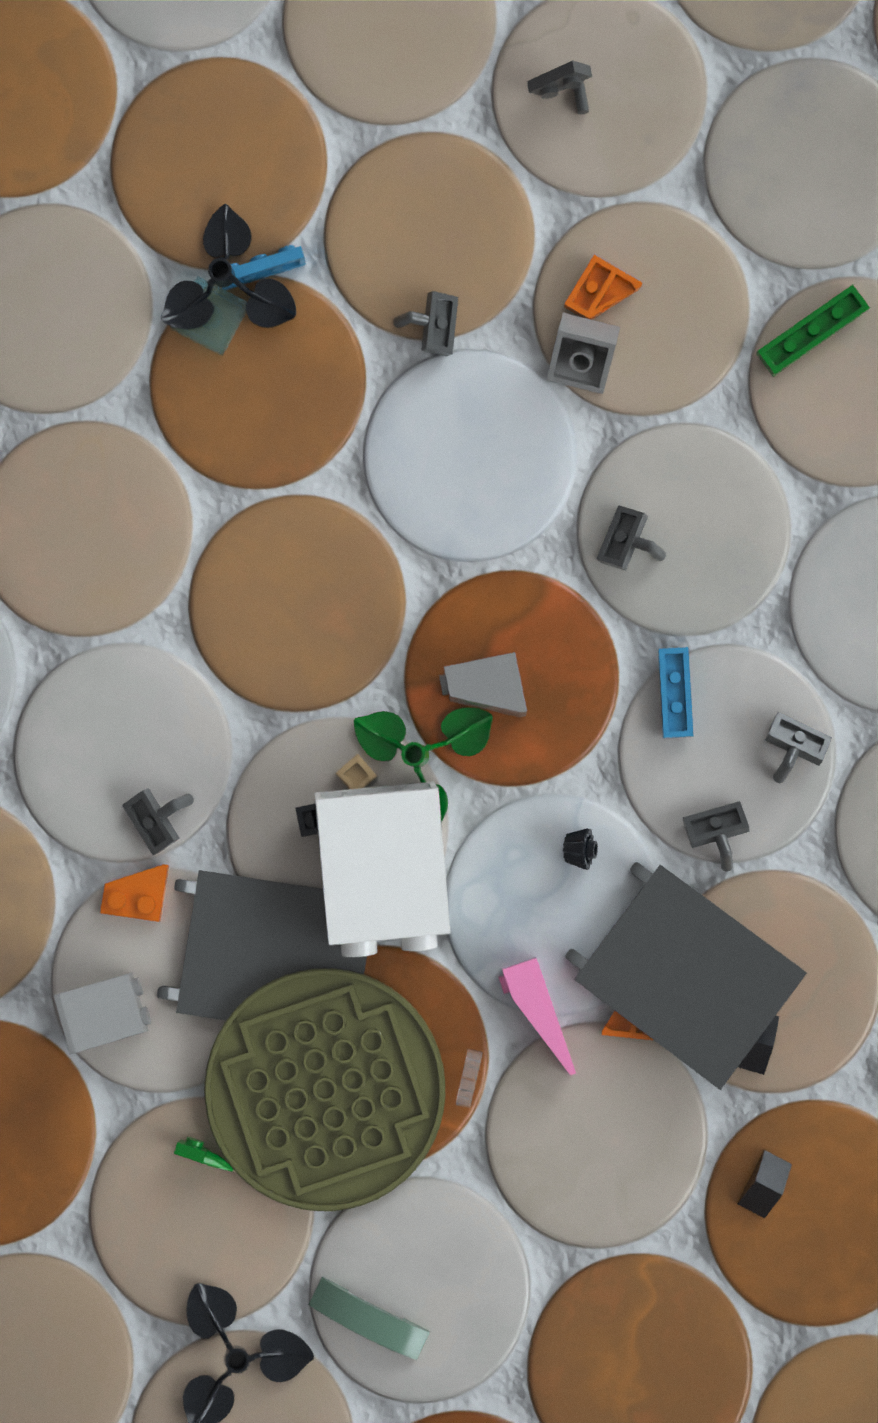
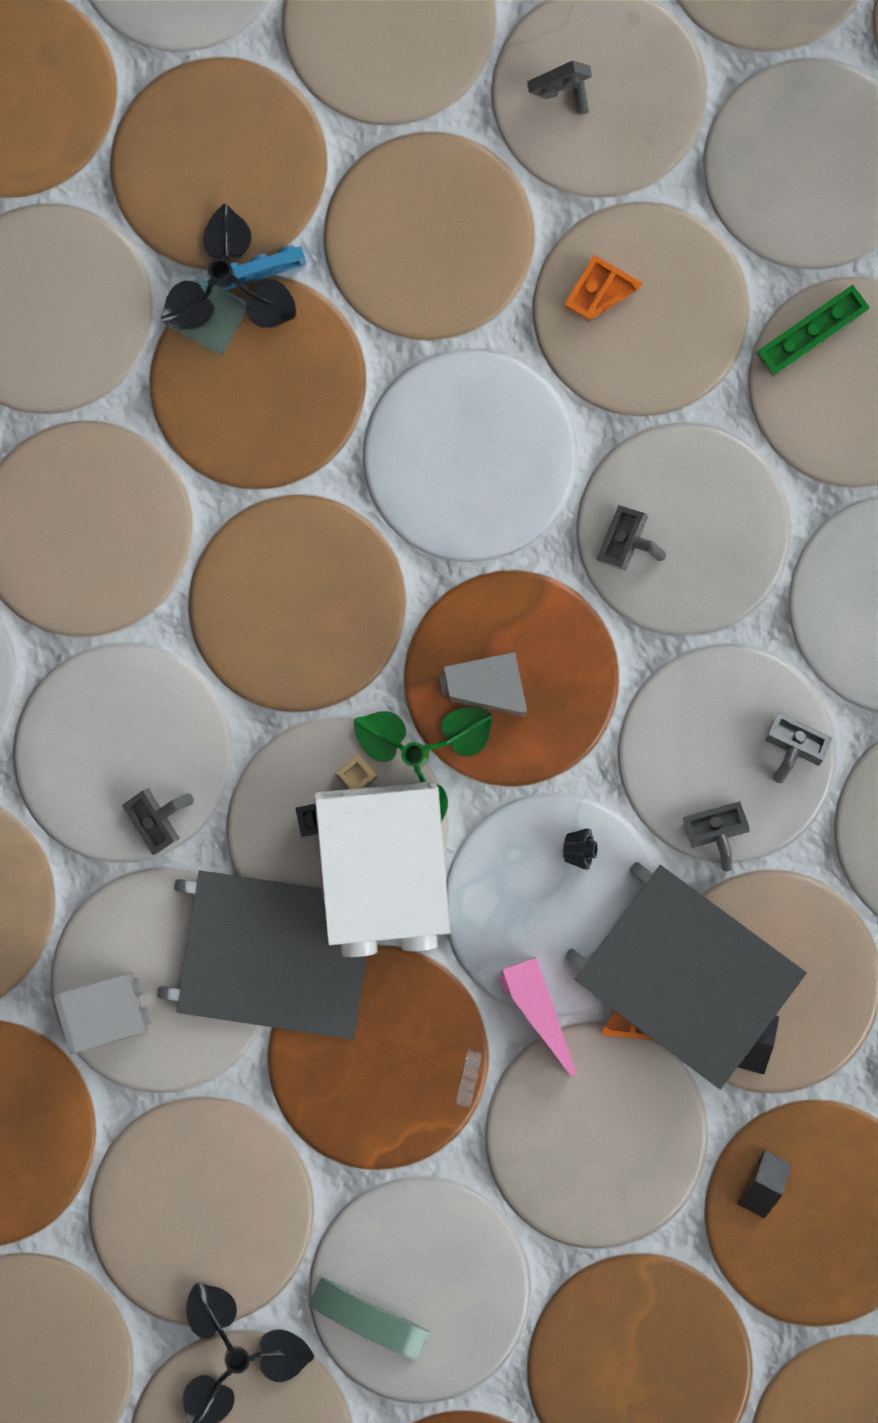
(137, 895): orange wing -> none
(194, 1150): green plate -> none
(324, 1089): olive plate -> none
(438, 322): dark grey plate -> none
(583, 353): light grey slope -> none
(675, 692): dark azure plate -> none

